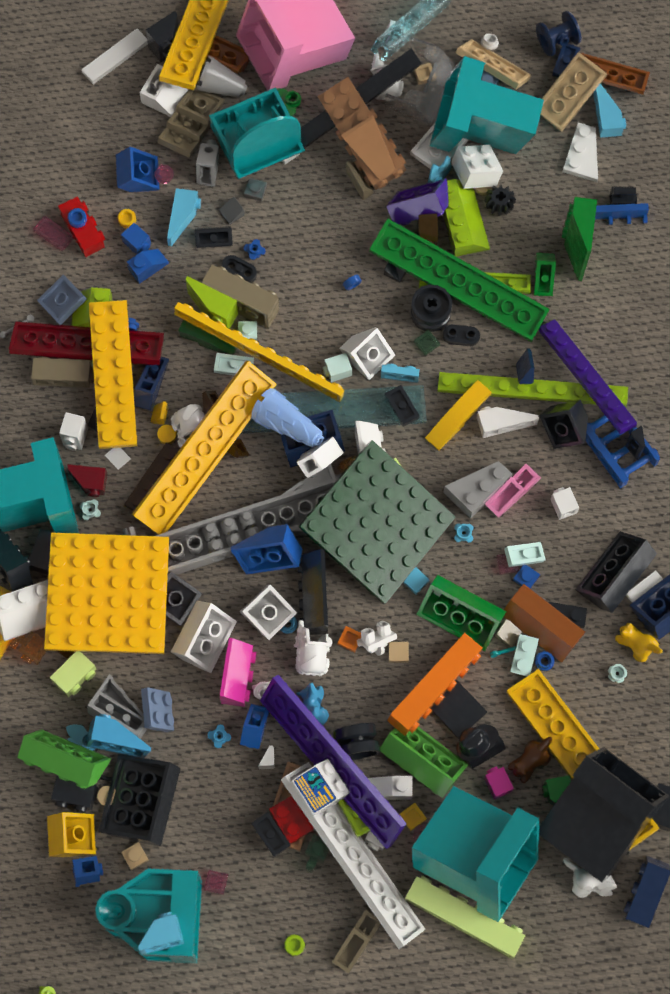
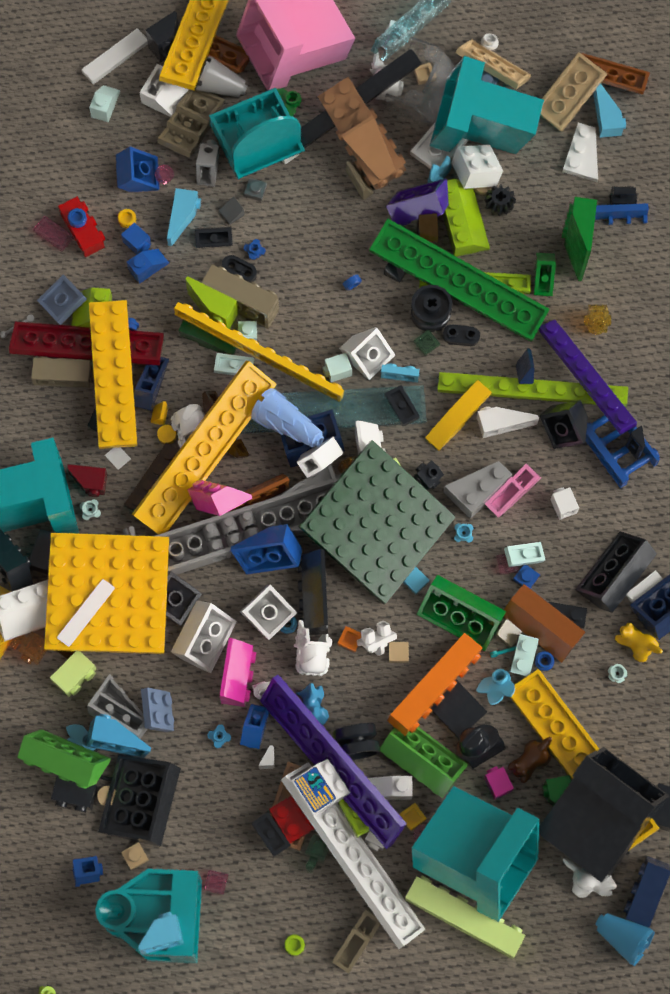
(71, 834): yellow slope -> none
(73, 431): white brick -> none
(85, 612): none -> white sticker
(104, 103): none -> light aqua slope
(216, 498): none -> dark pink slope
(266, 490): none -> dark orange slope
(428, 475): none -> black brick
(497, 688): none -> medium azure plate
(560, 34): dark blue hose -> none
(566, 55): dark blue plate -> none
(597, 319): none -> clear yellow brick
(625, 936): none -> dark azure cone

